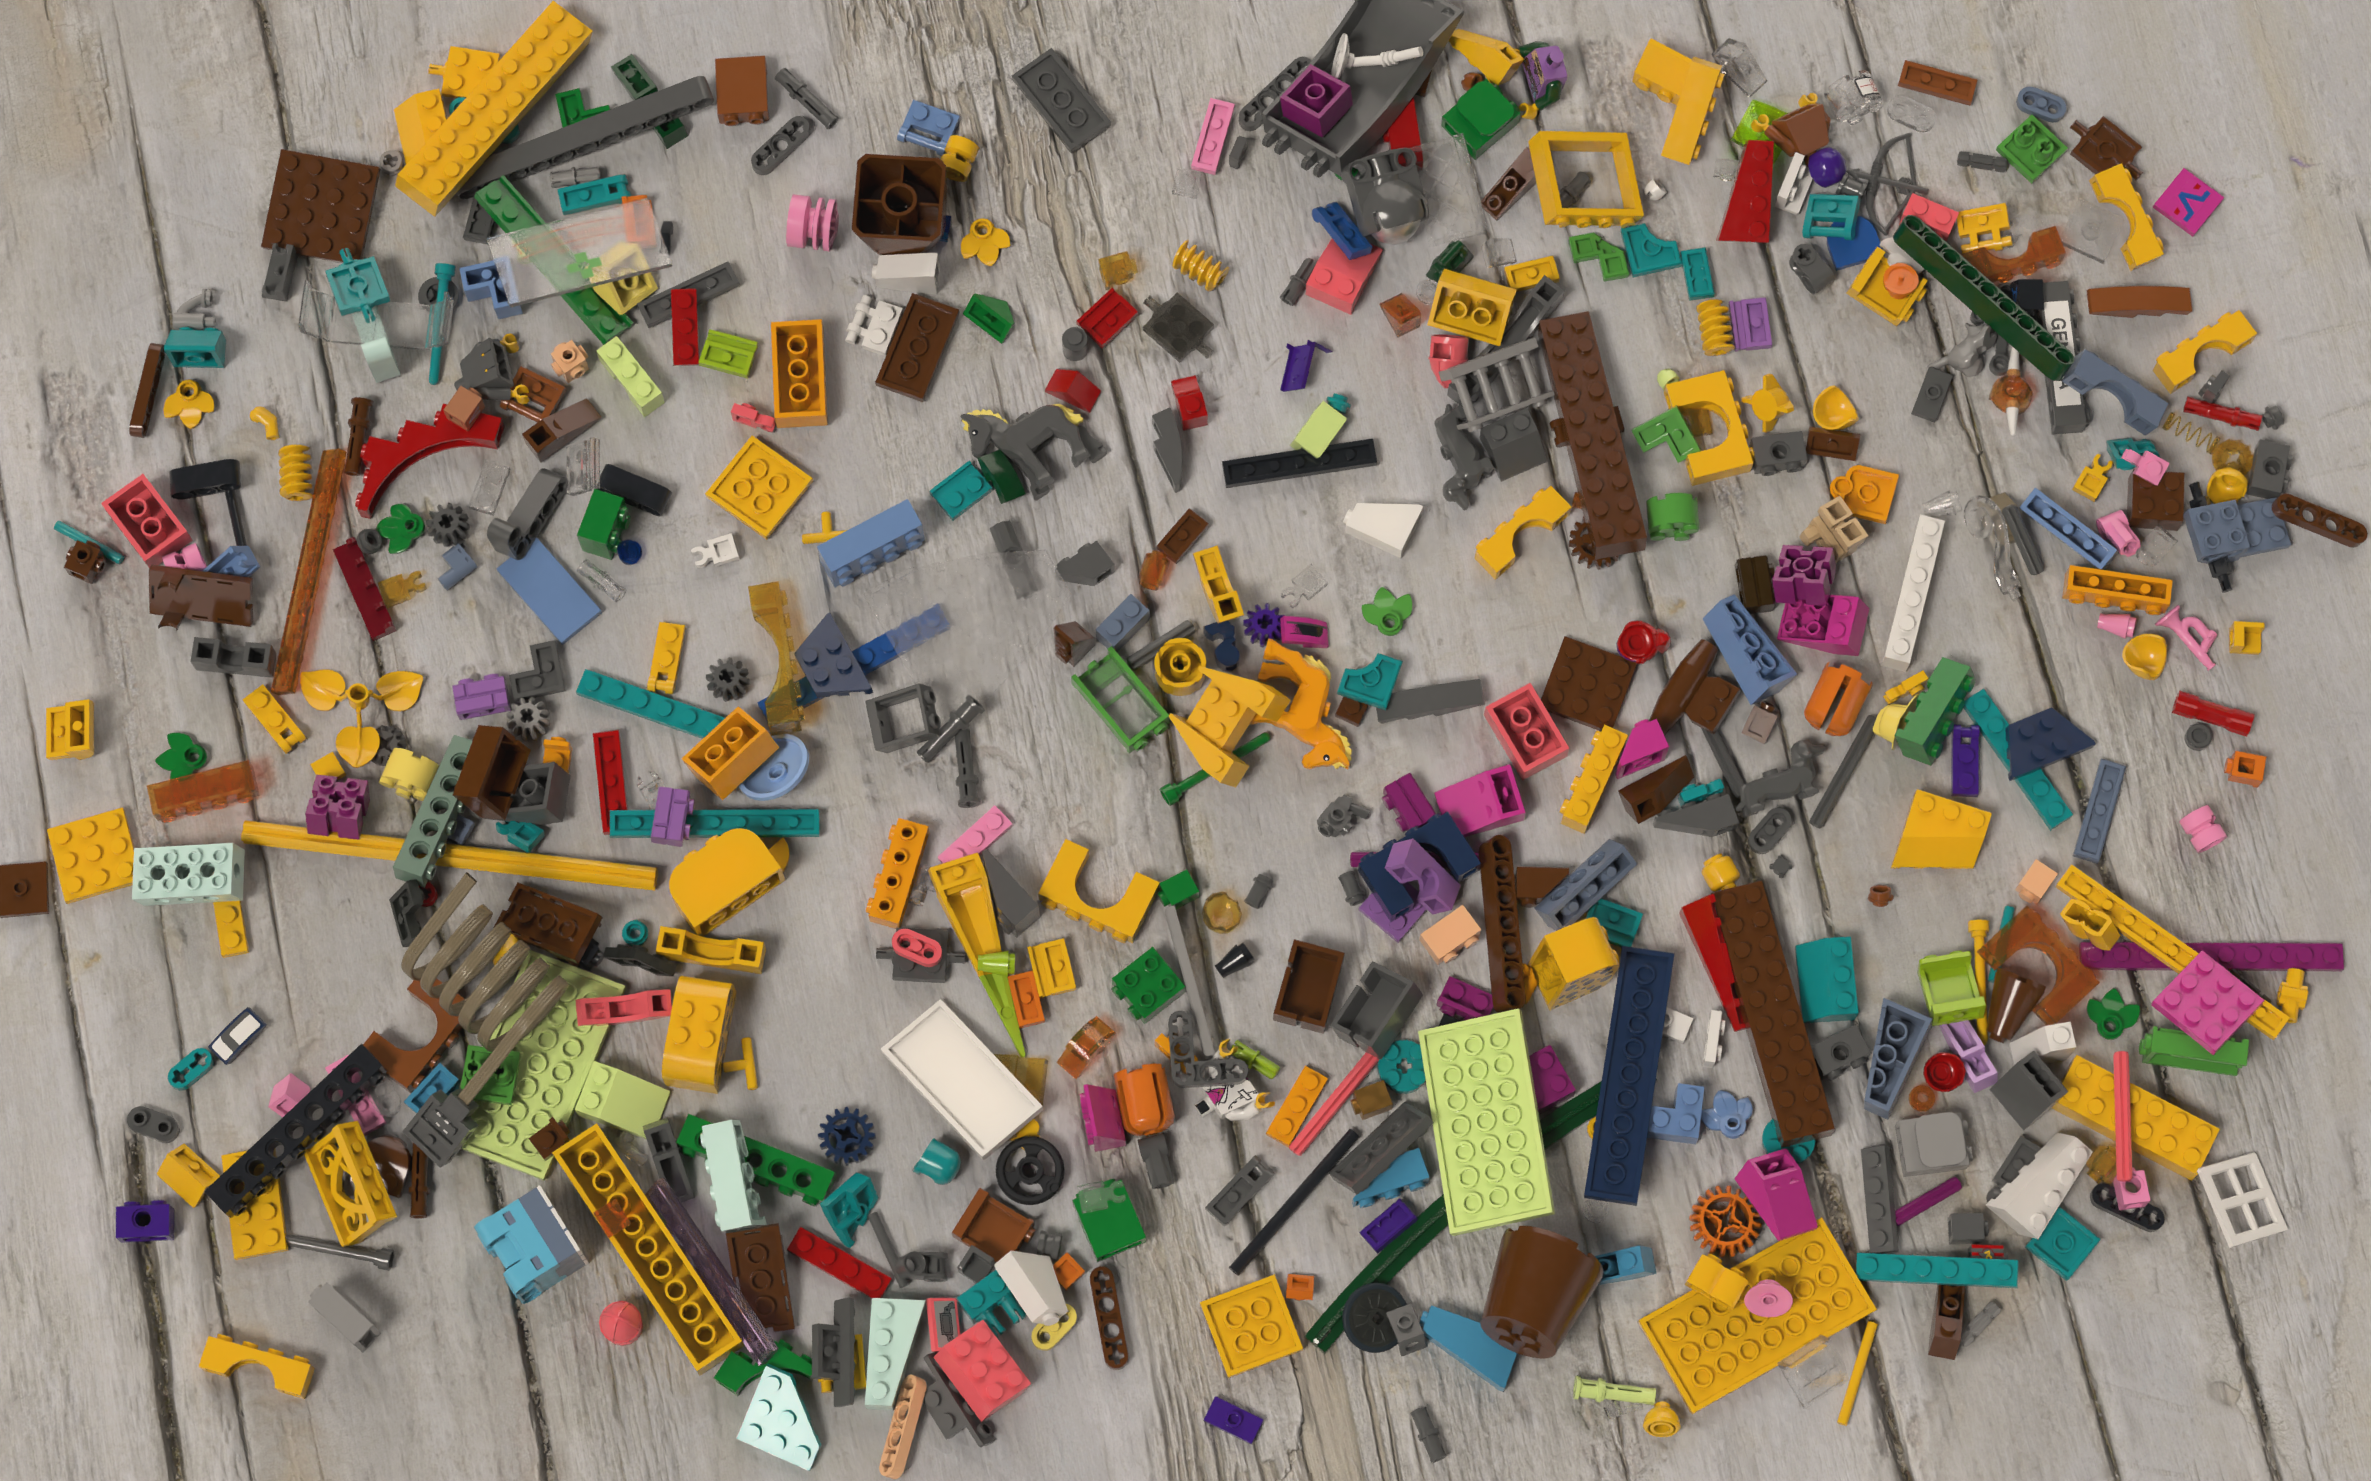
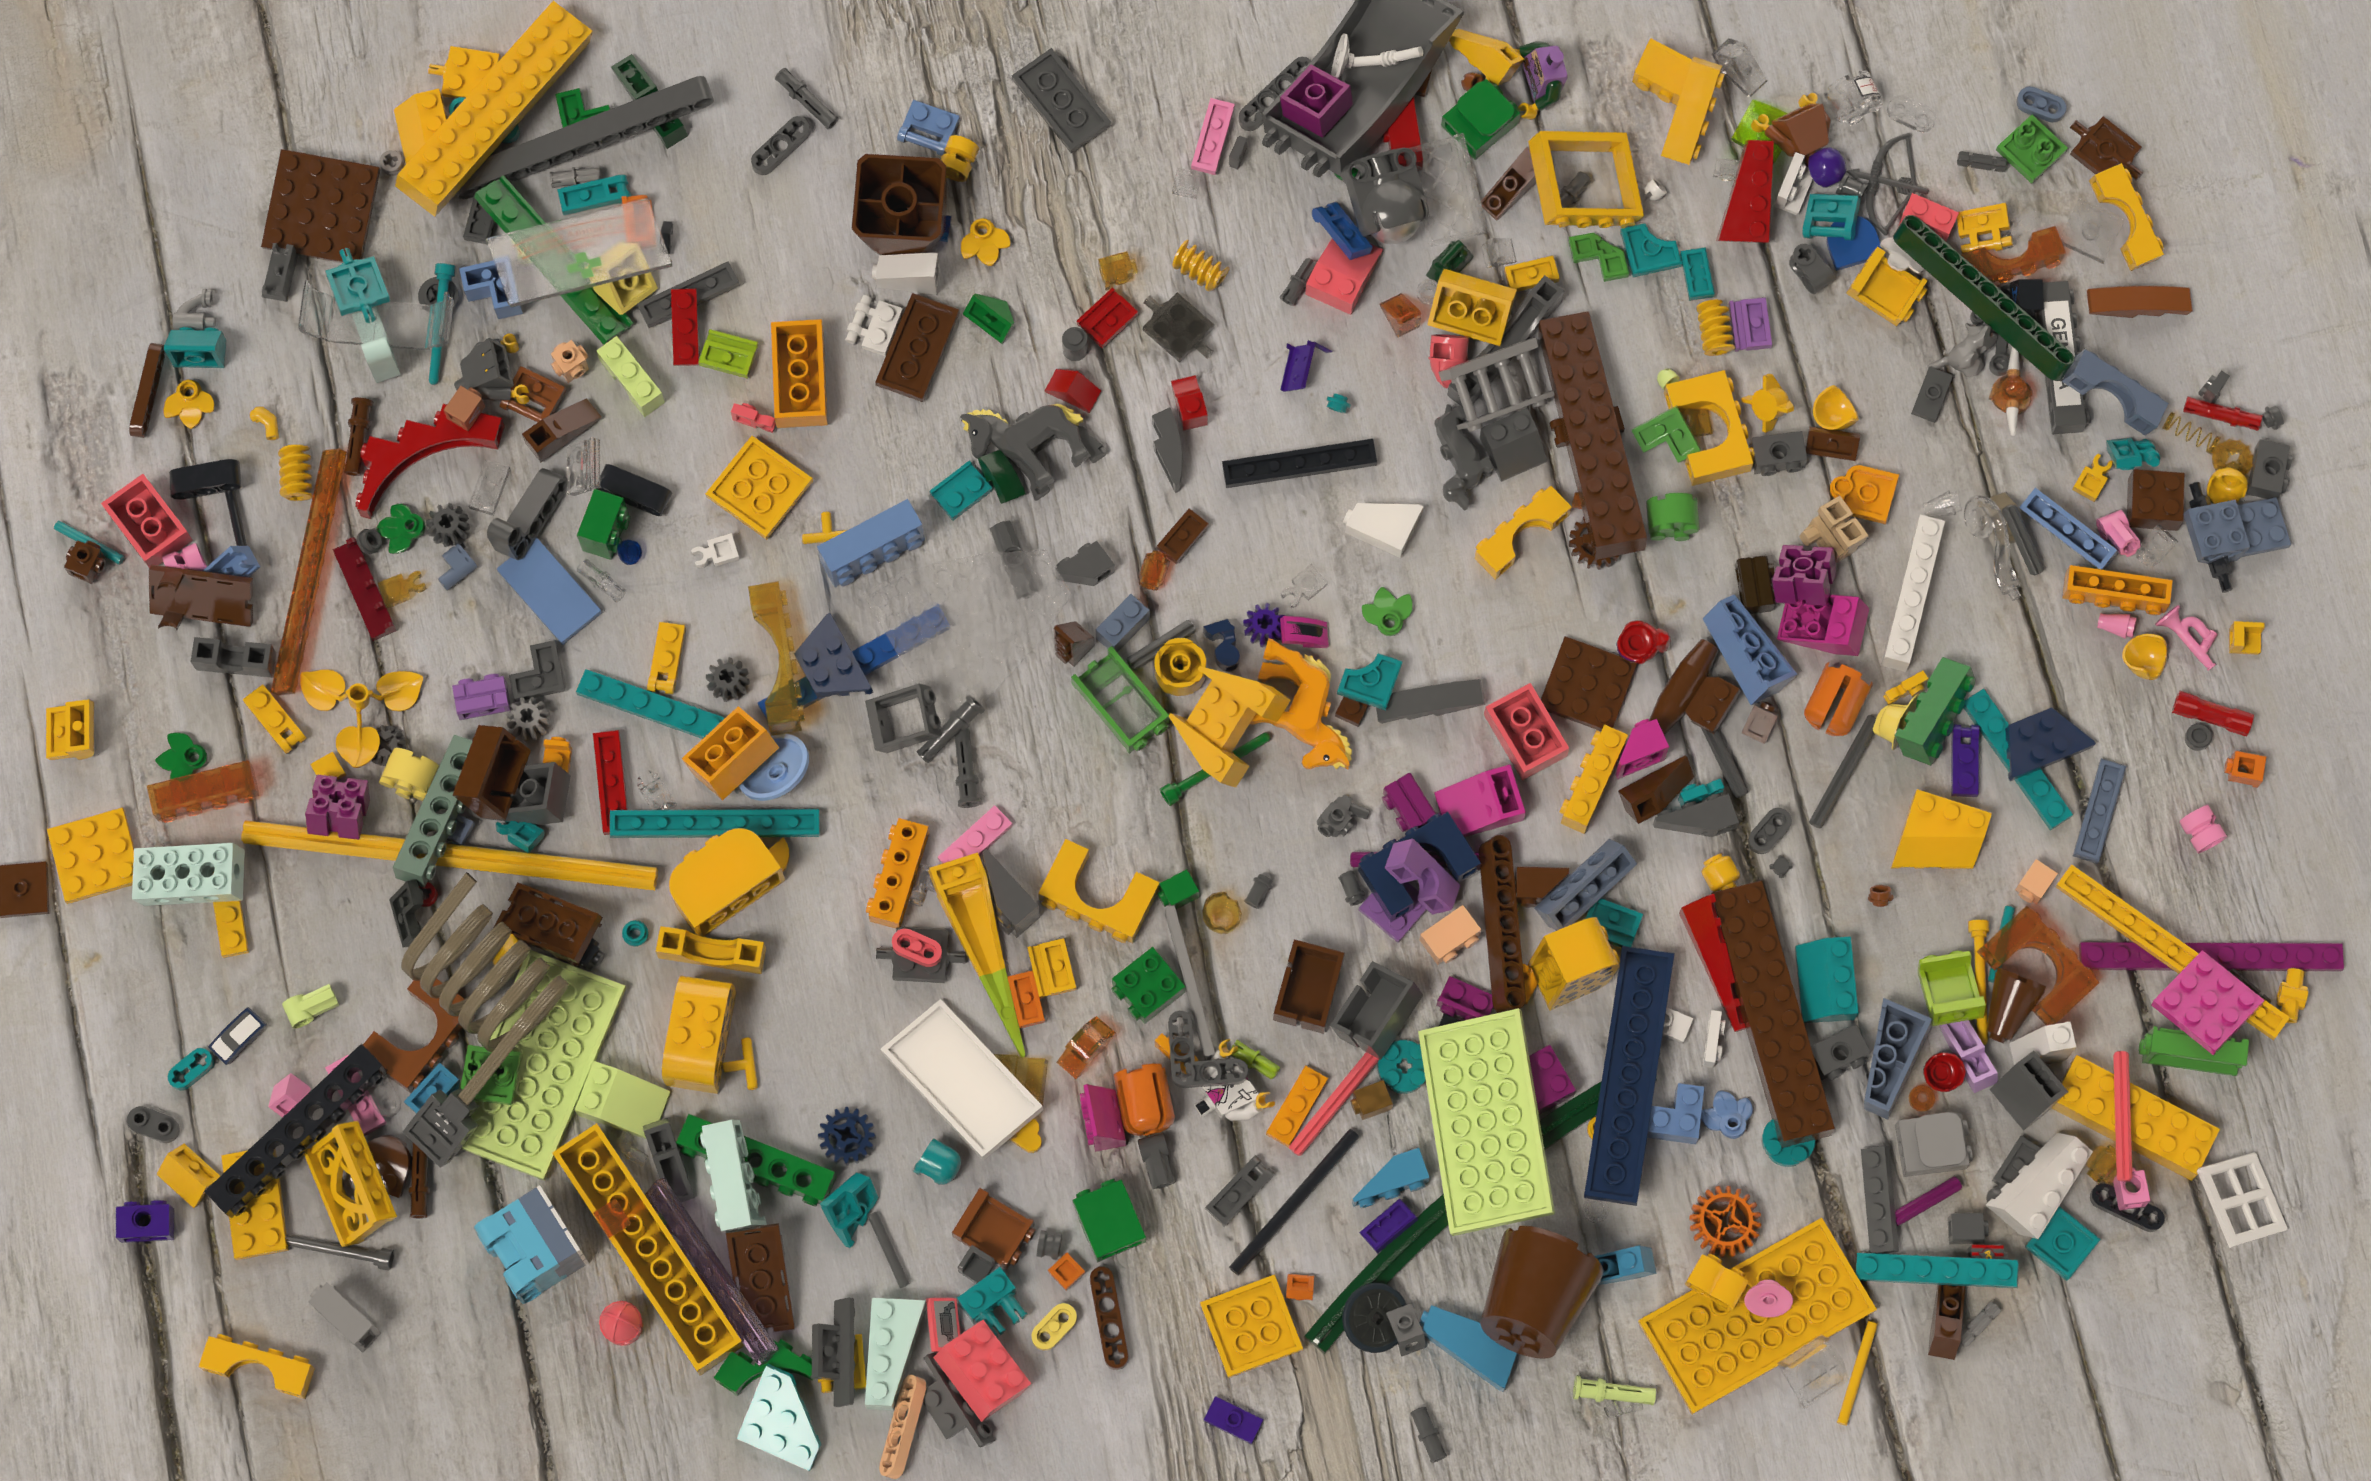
(303, 1008): none -> yellowish green piece
(550, 1138): reddish brown bracket -> none
(624, 1008): coral arch -> none
(638, 957): pearl dark grey plate -> none
(671, 817): medium lavender brick -> none
(741, 90): dark orange panel -> none
(811, 222): bright pink wheel -> none
(839, 1264): red plate -> none
(928, 1266): dark grey piece -> none
(997, 963): lime cone -> none
(1032, 1147): black wheel -> none
(1033, 1285): white slope -> none
(1095, 1196): clear plate -> none
(1216, 586): yellow arch -> none
(1235, 960): black cone -> none
(1319, 430): yellowish green panel -> none
(1381, 1148): dark grey plate -> none
(1661, 1421): yellow brick -> none
(1778, 1193): dark pink slope -> none
(1784, 784): dark grey animal -> none
(1900, 280): orange piece -> none
(1937, 82): dark orange plate -> none
(2090, 924): yellow brick -> none
(2112, 1011): green plate -> none
(2147, 466): bright pink plate -> none
(2188, 202): dark pink tile -> none
(2229, 334): yellow arch -> none
(2318, 524): reddish brown beam -> none

